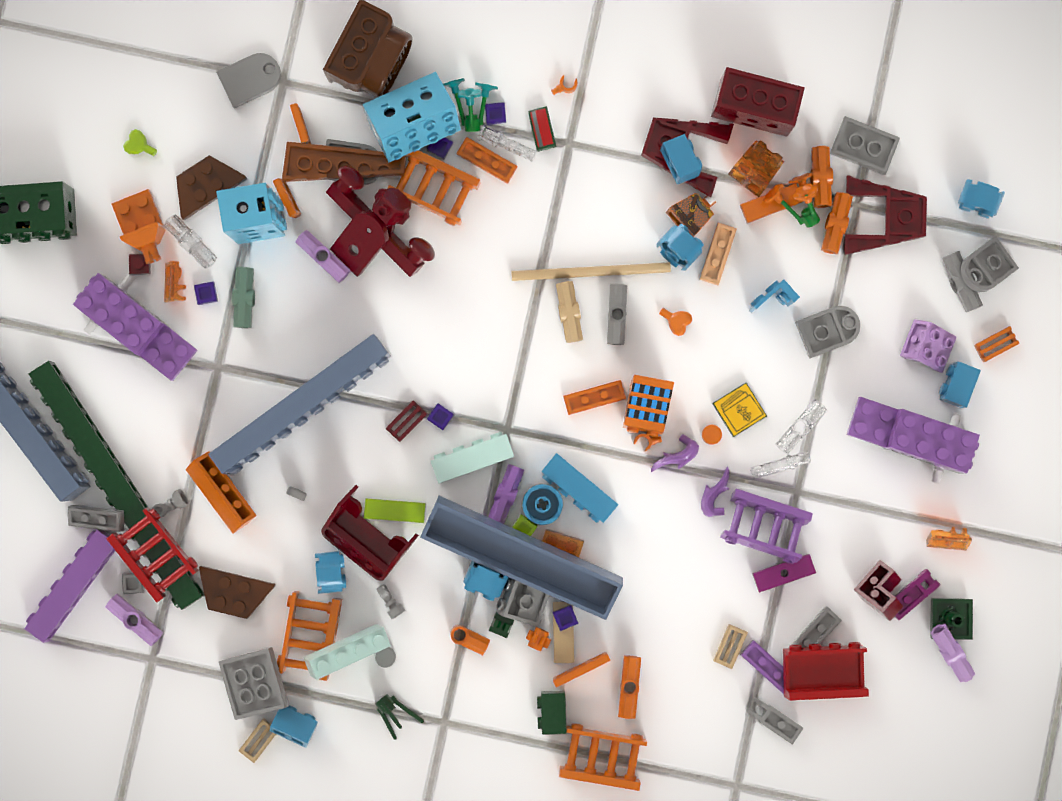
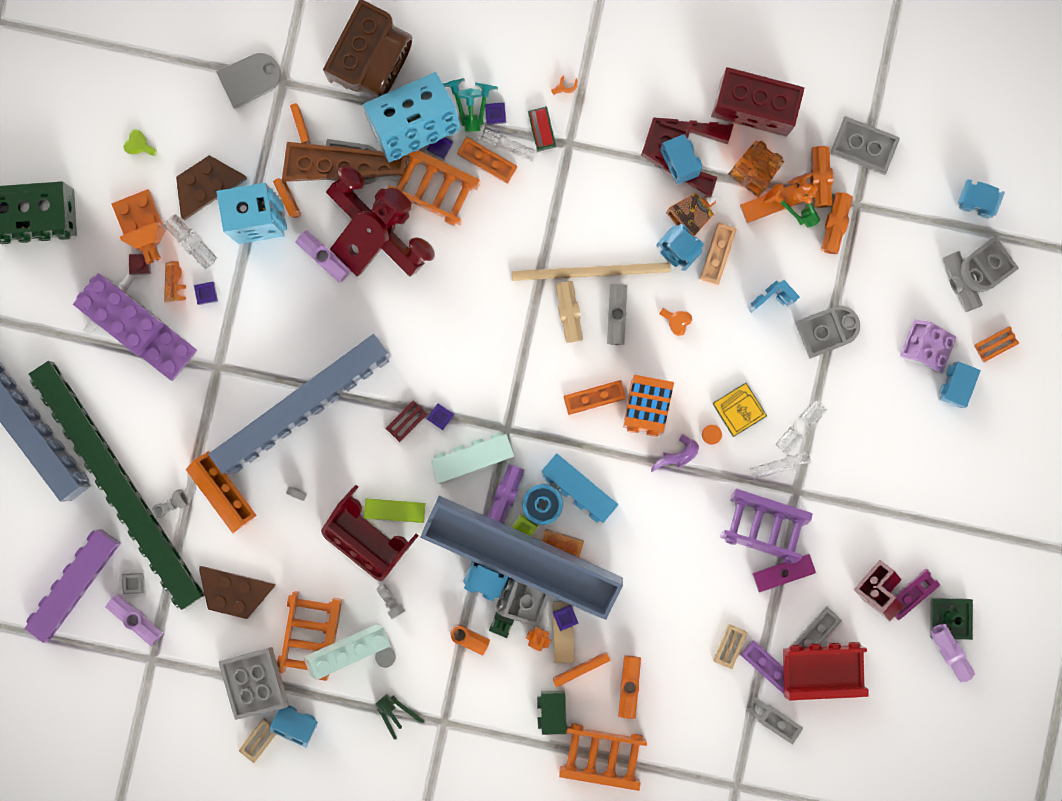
(96, 518): light grey tile -> none
(132, 557): red fence -> none
(243, 297): sand green piece -> none
(329, 572): dark azure brick -> none
(651, 440): orange piece -> none
(711, 494): medium lavender piece -> none
(903, 216): dark red wing -> none
(915, 436): medium lavender piece -> none
(949, 540): clear orange plate -> none

